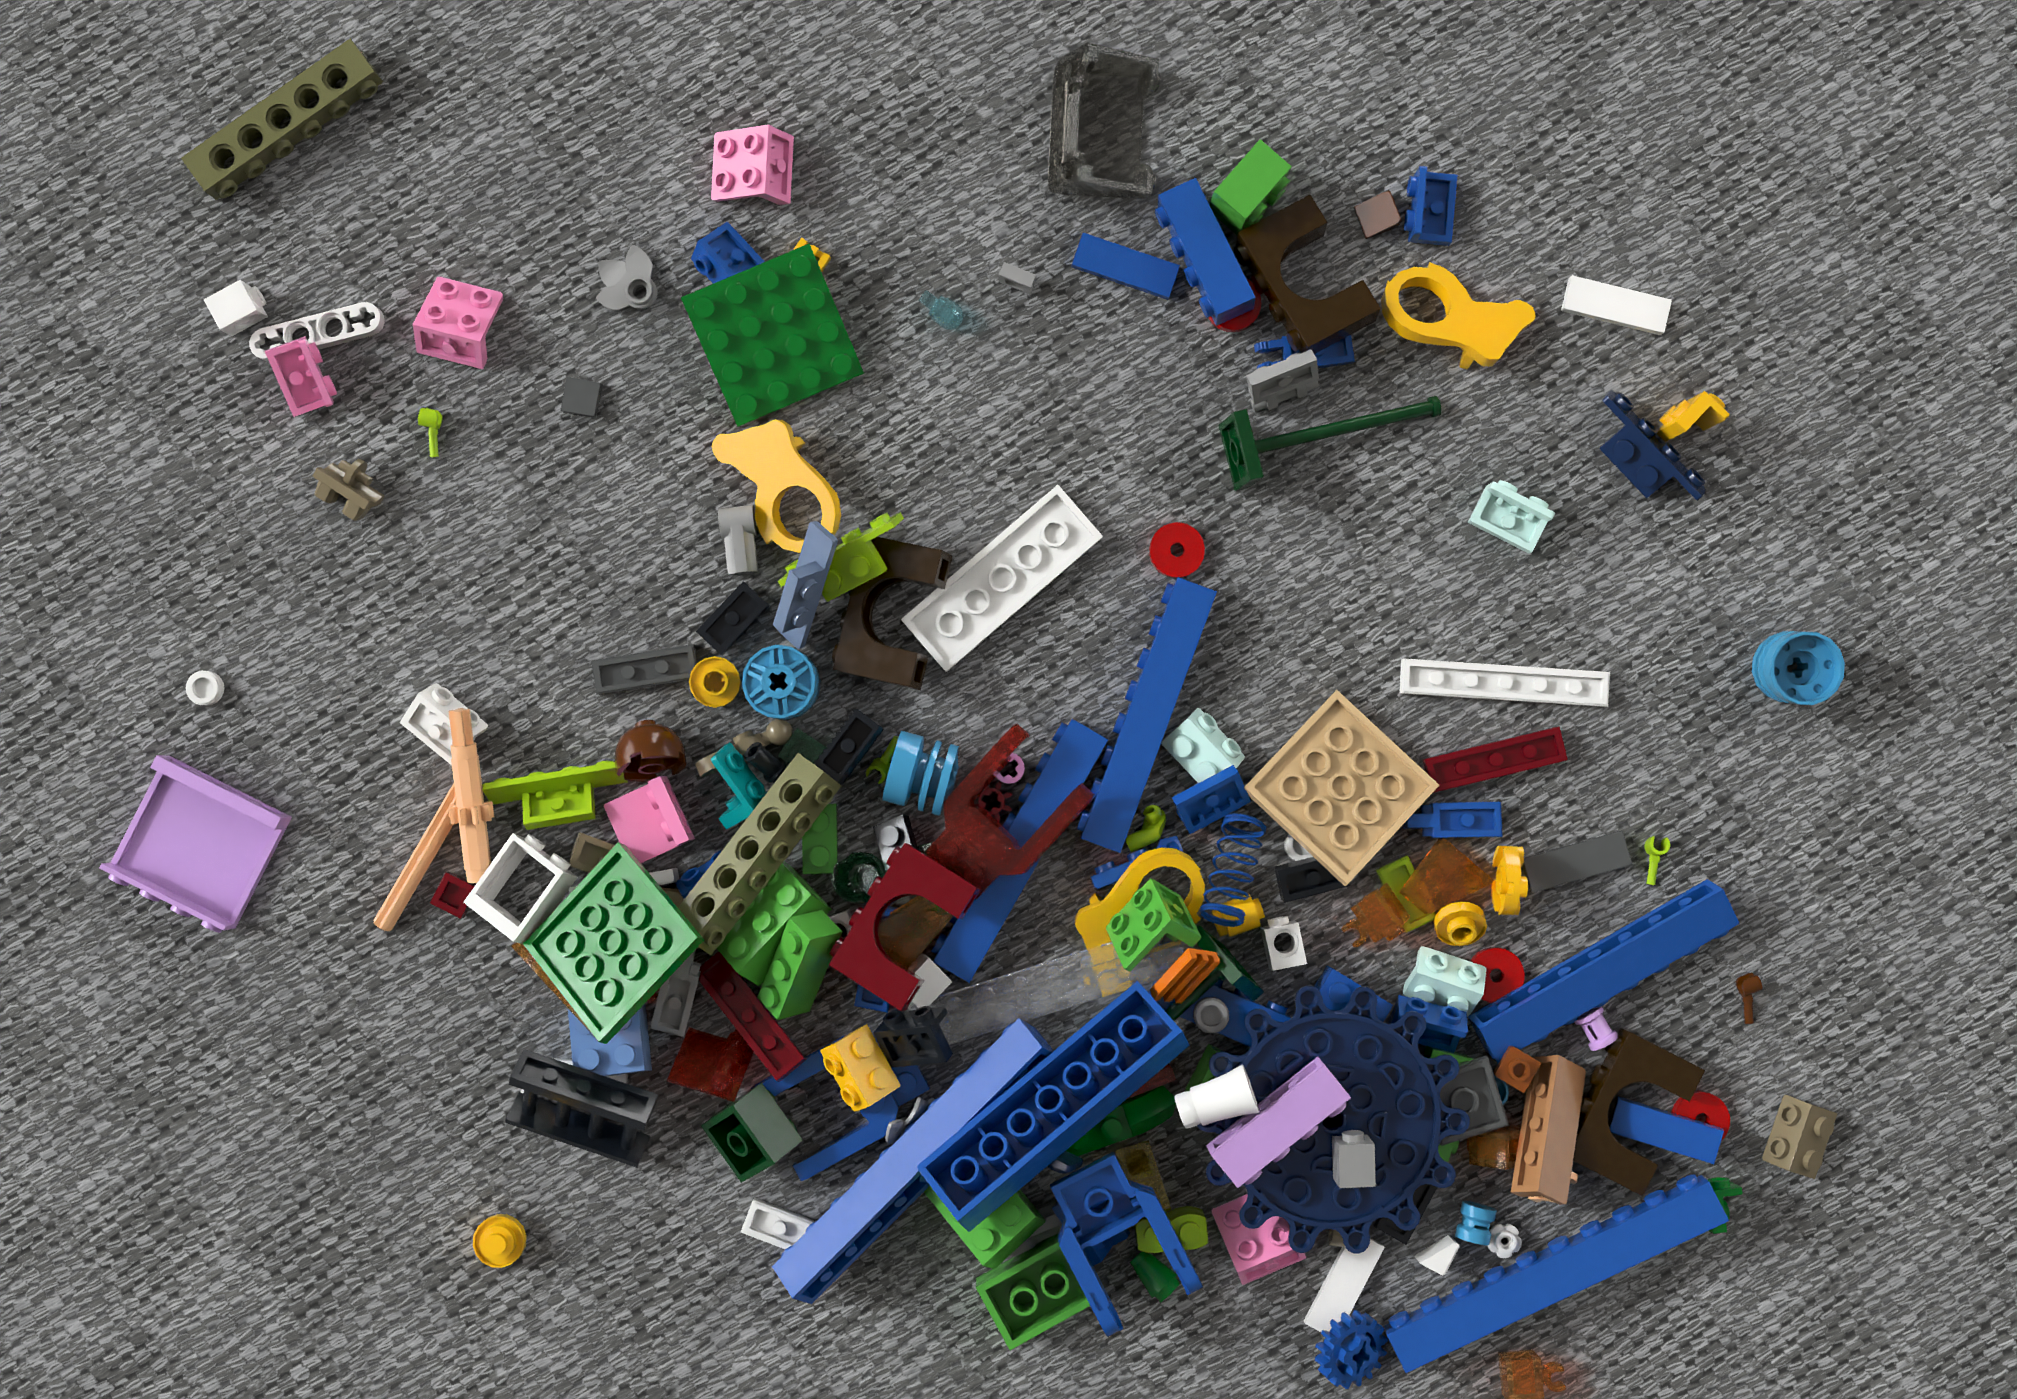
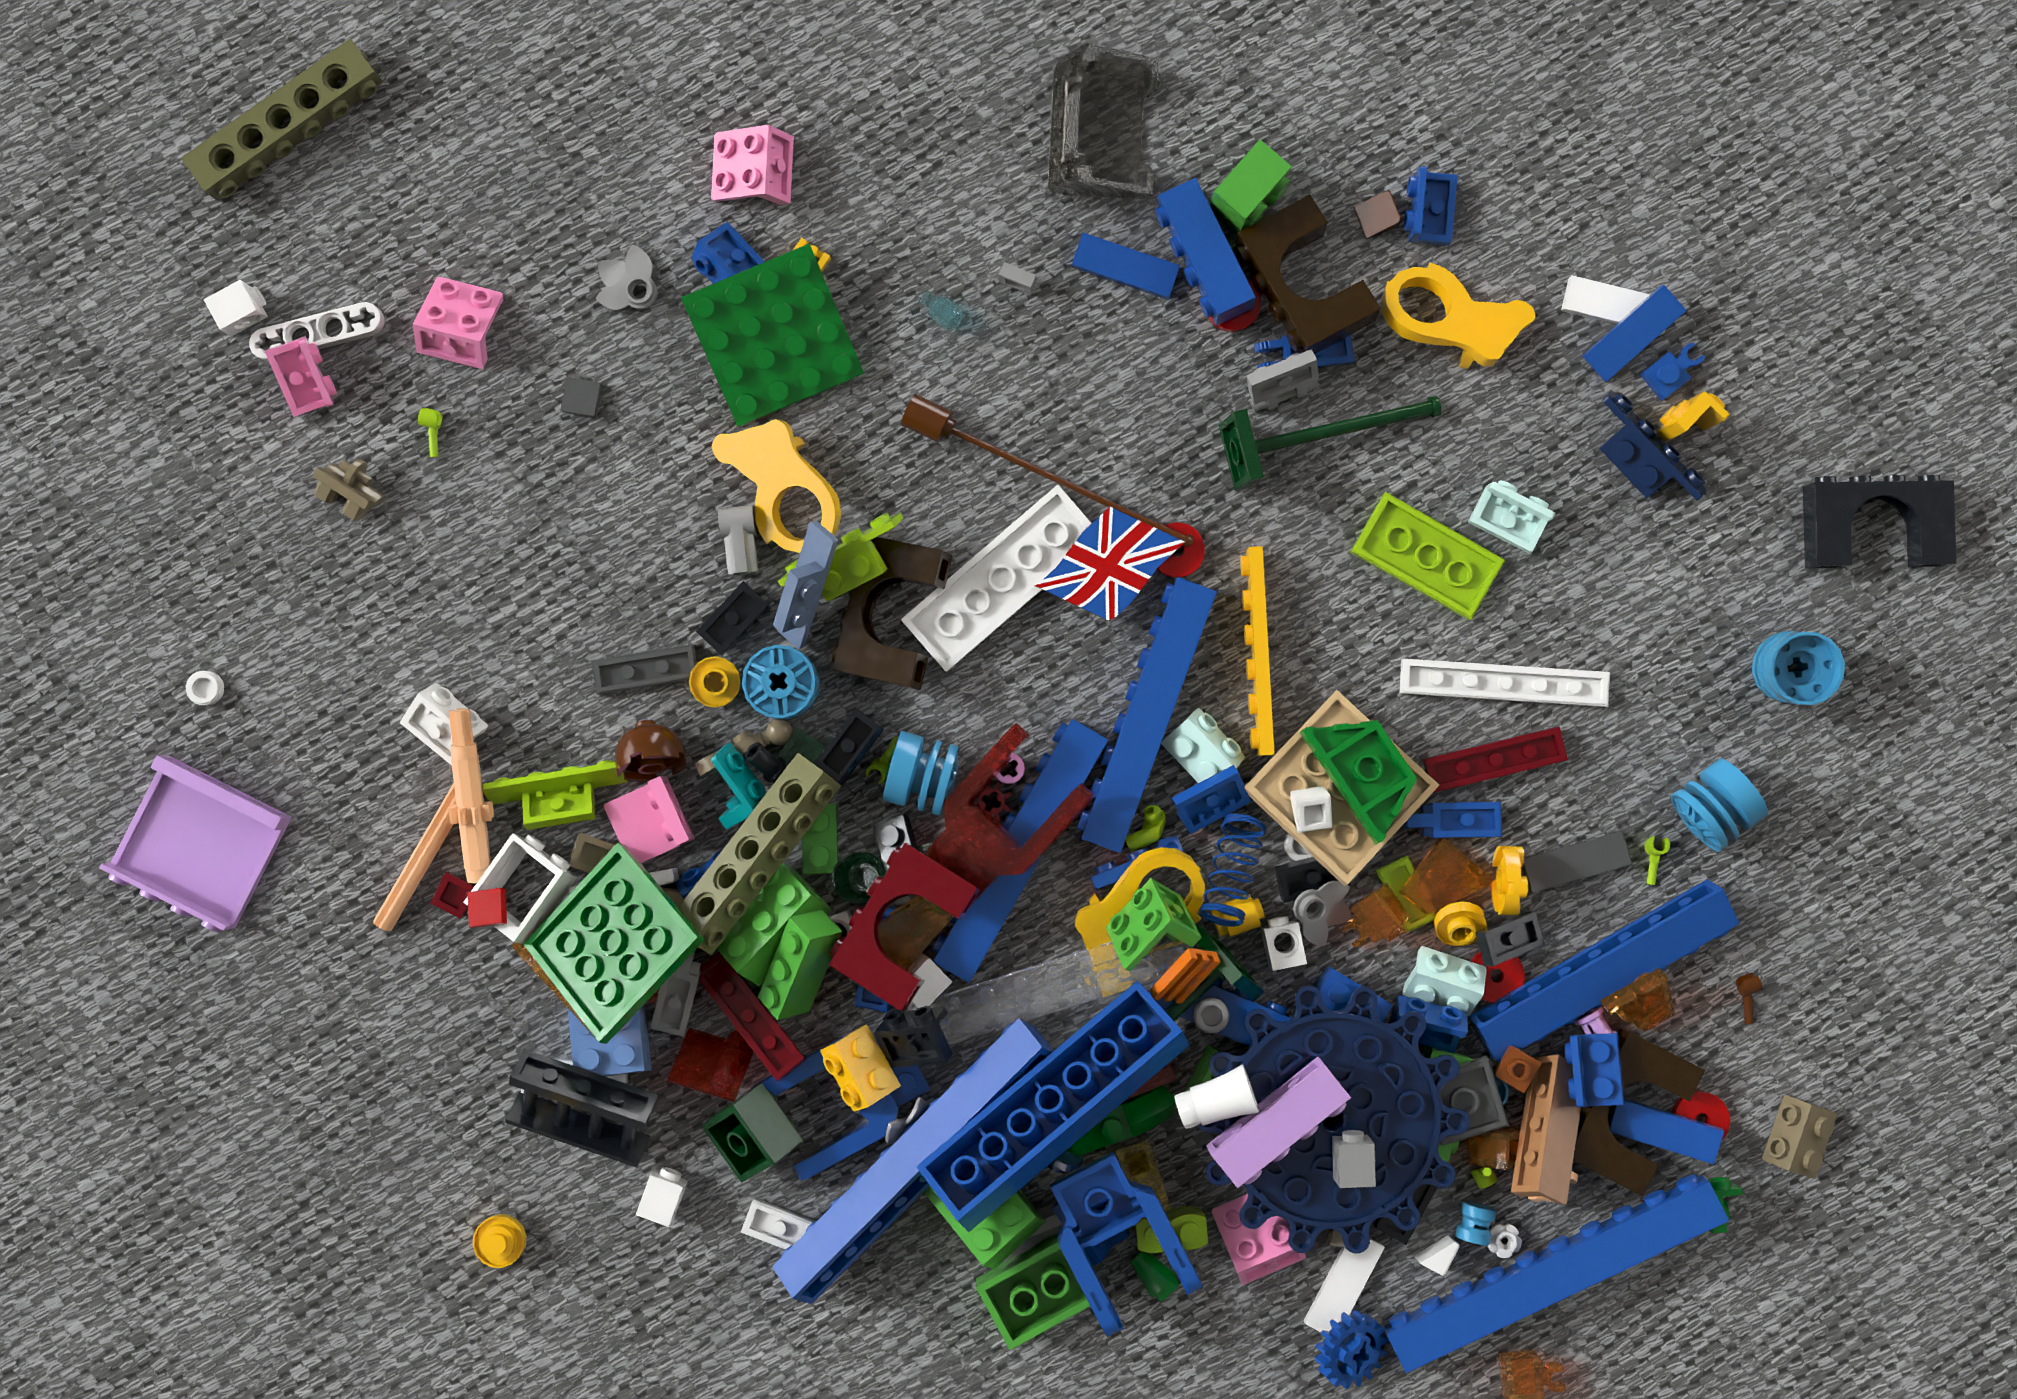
(487, 908): none -> tile
(662, 1196): none -> white brick
(1108, 558): none -> flag
(1257, 636): none -> yellow plate
(1311, 809): none -> white slope
(1325, 910): none -> light grey plate
(1364, 770): none -> green wing
(1427, 556): none -> lime tile
(1484, 1177): none -> lime hand
(1510, 938): none -> black plate
(1595, 1070): none -> blue bracket
(1634, 333): none -> blue tile
(1642, 1002): none -> clear orange wing
(1669, 372): none -> blue plate
(1719, 805): none -> dark azure wheel
(1923, 504): none -> black arch

